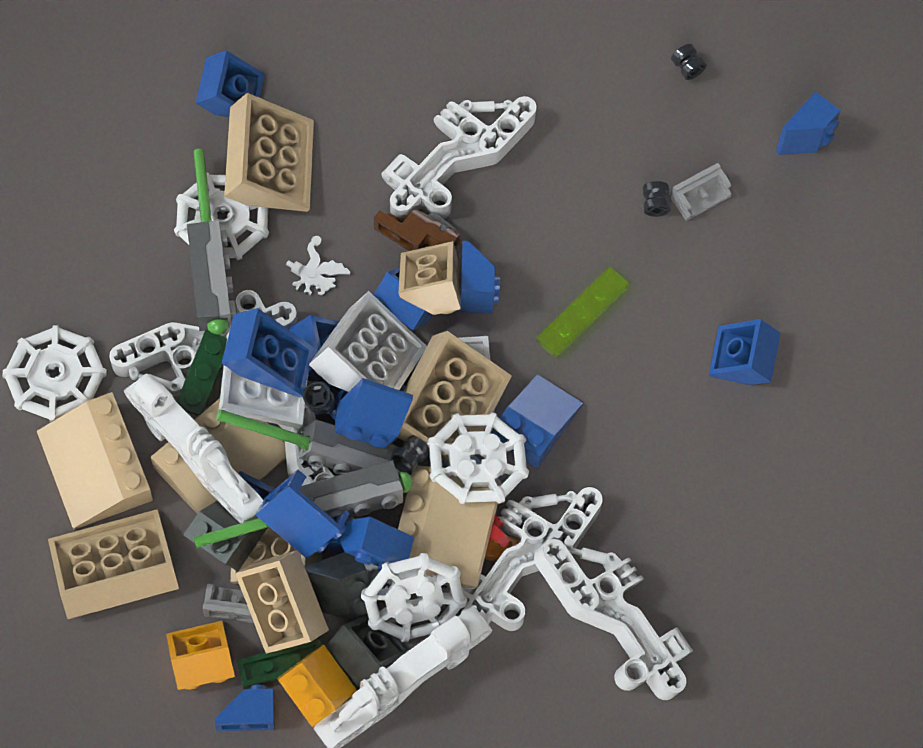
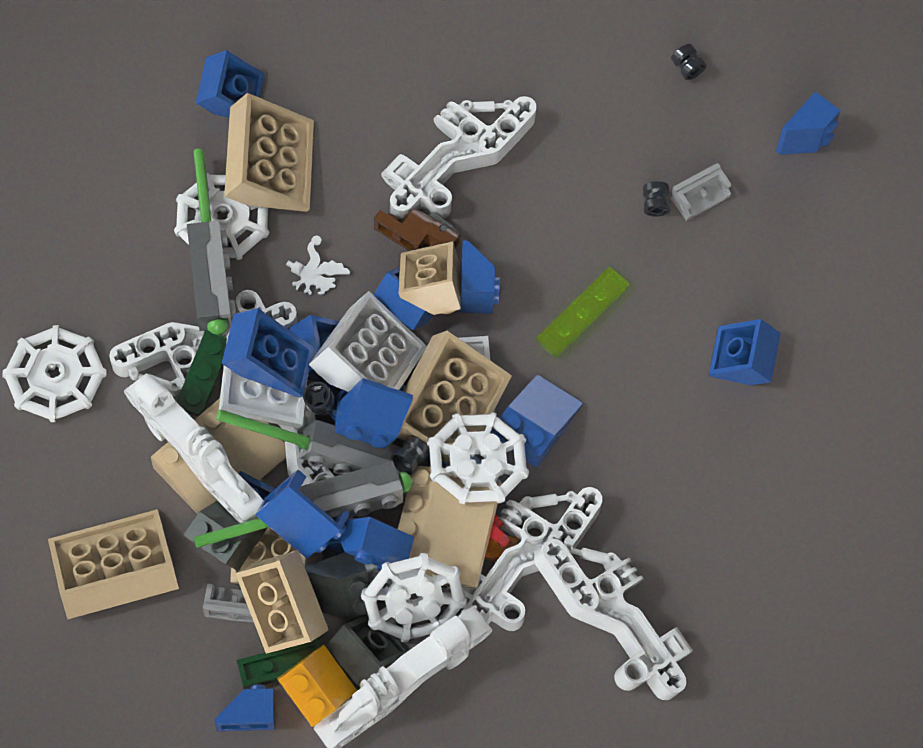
(94, 462): tan slope -> none
(200, 655): light orange slope -> none

